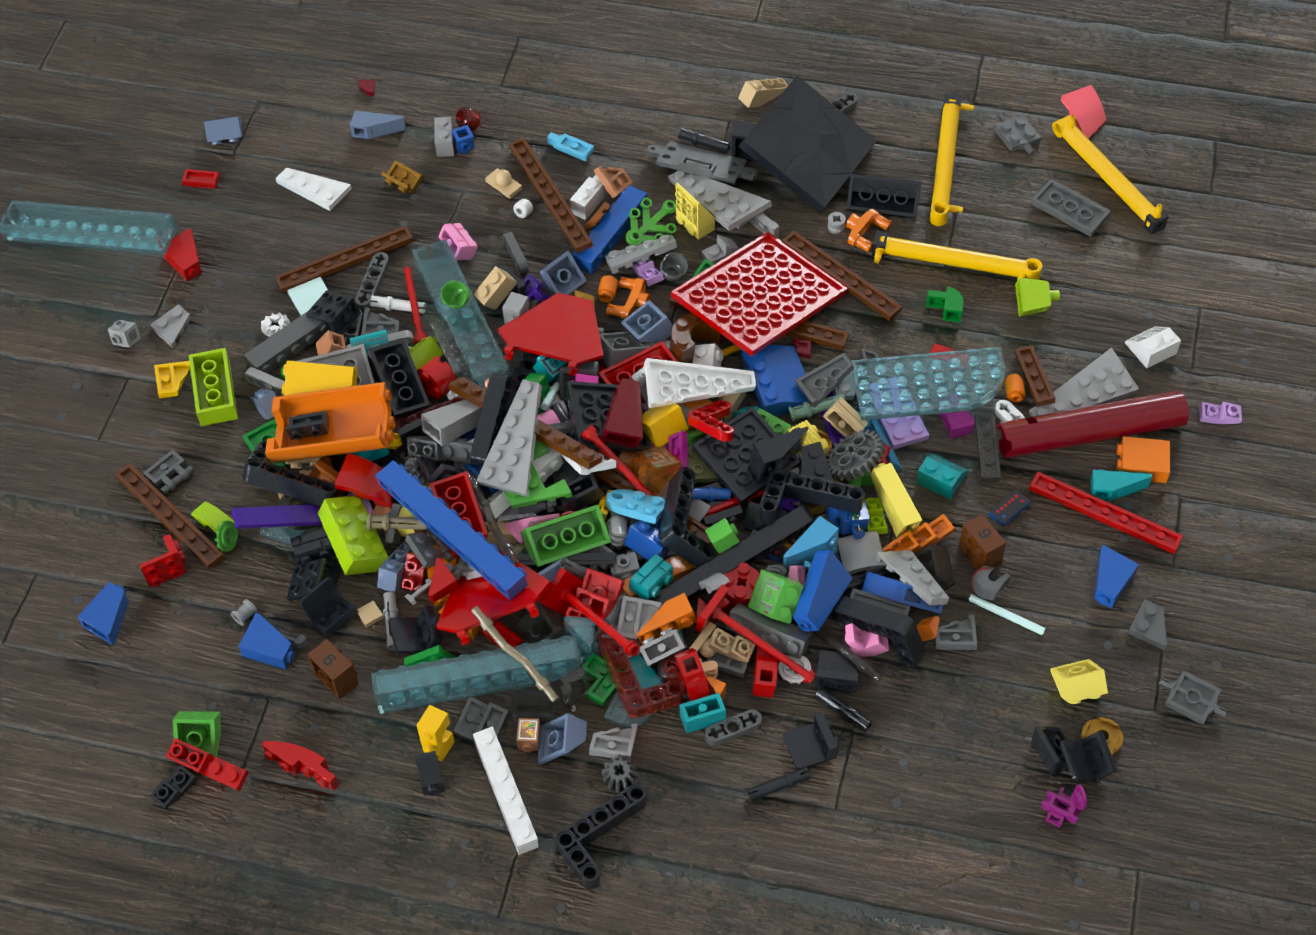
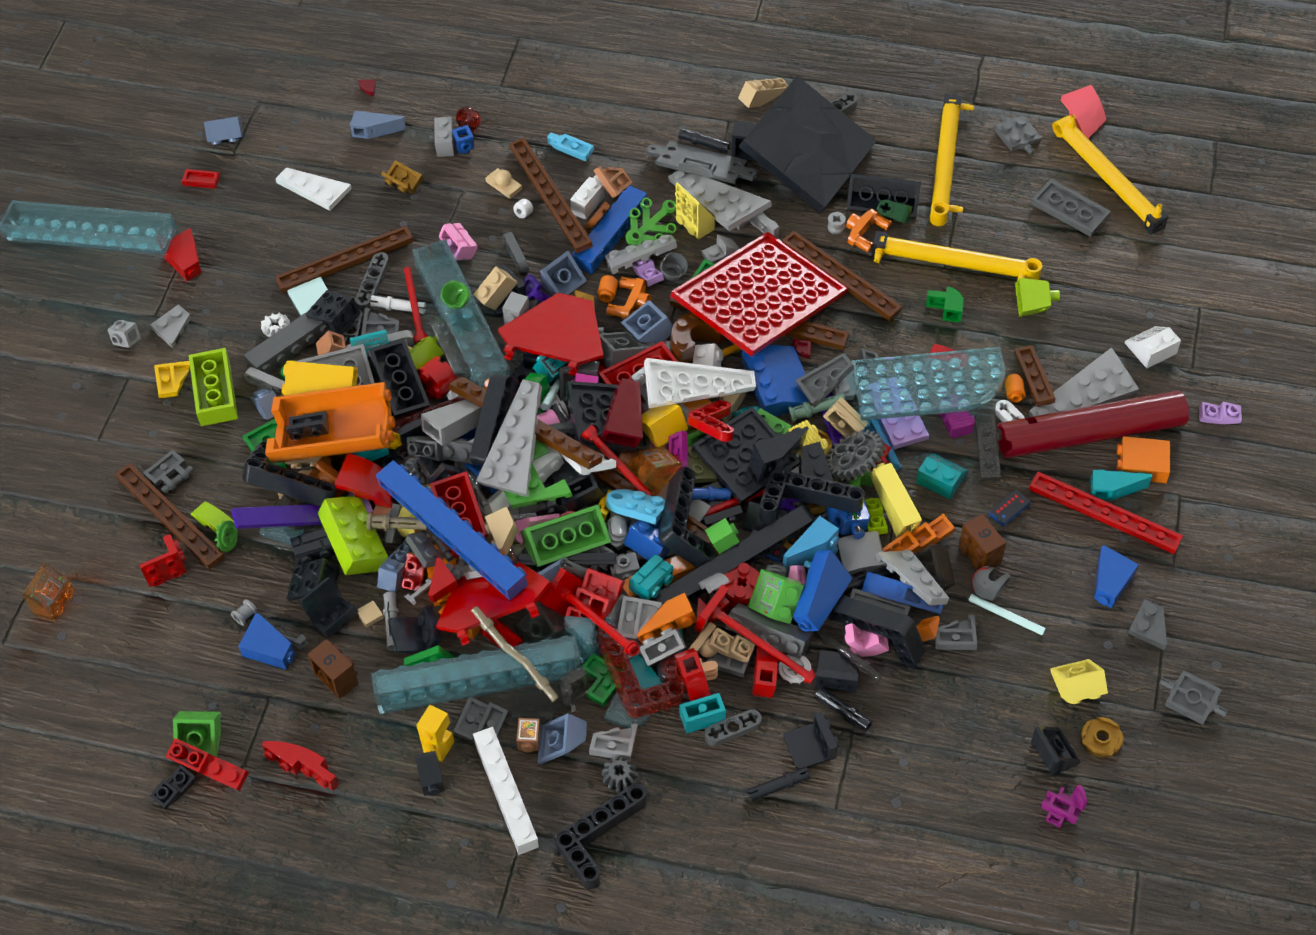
(48, 593): none -> clear orange slope
(106, 612): blue slope -> none
(502, 528): none -> tan slope
(716, 686): orange slope -> none
(898, 211): none -> dark green piece
(1088, 757): black bracket -> none

